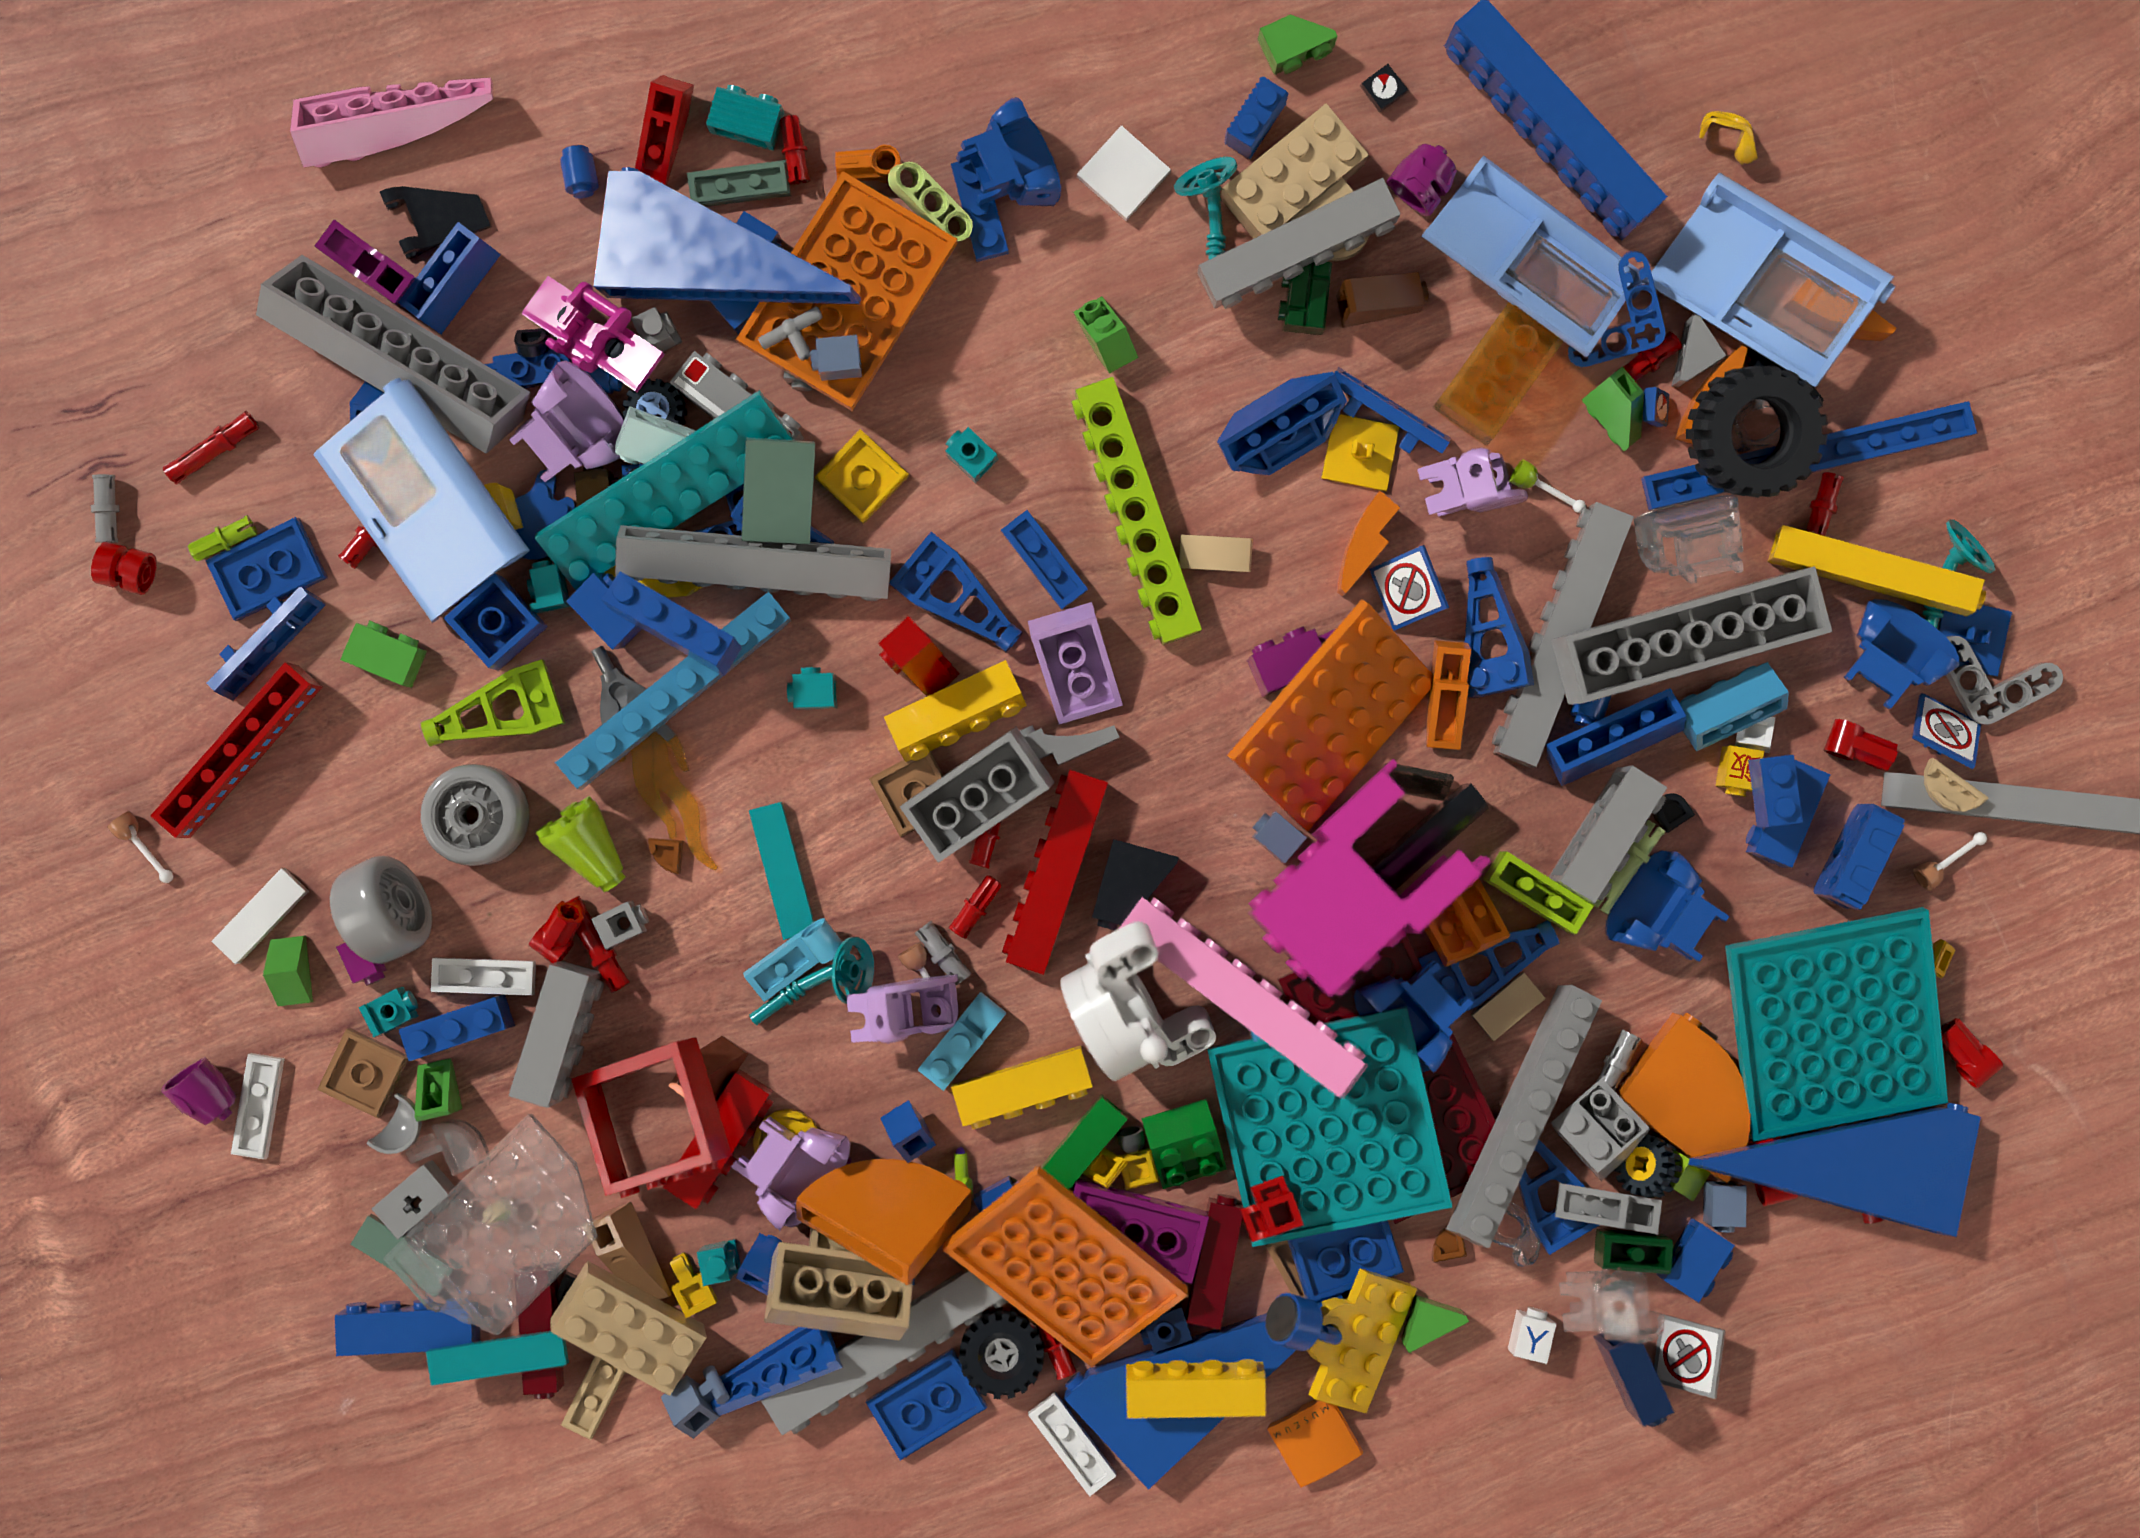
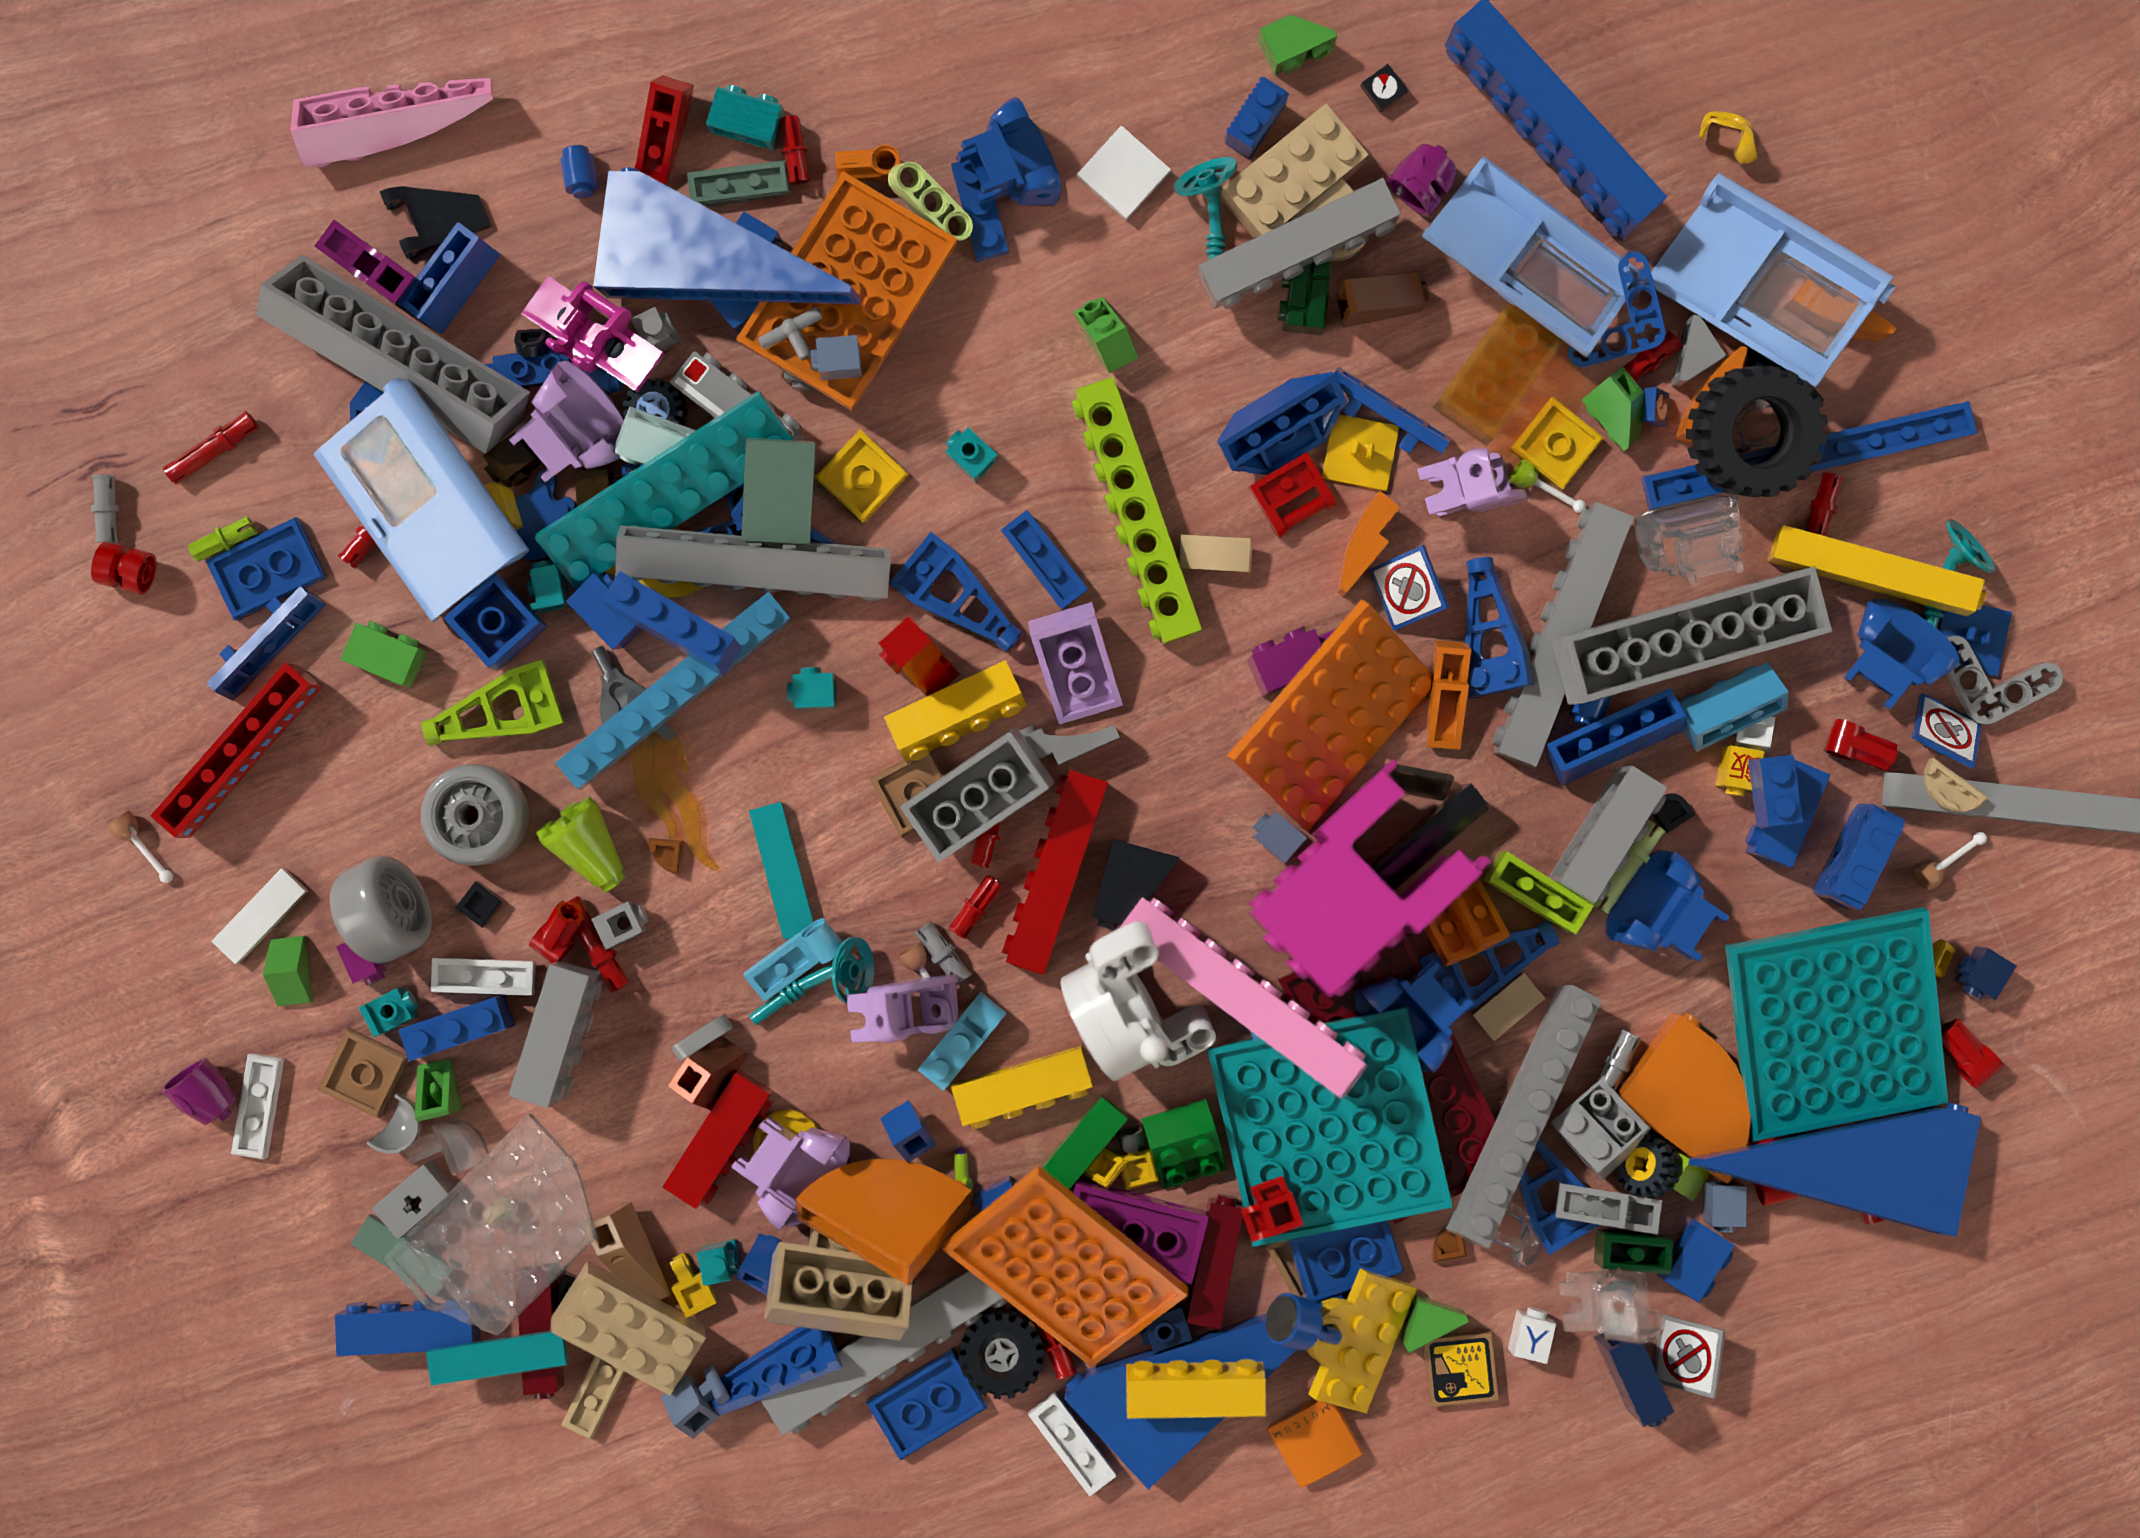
(479, 904): none -> black tile
(511, 462): none -> dark brown brick
(699, 1102): red window -> none
(702, 1037): none -> light grey beam
(1288, 484): none -> red plate
(1461, 1369): none -> tile
(1556, 443): none -> yellow tile
(1984, 973): none -> dark blue brick

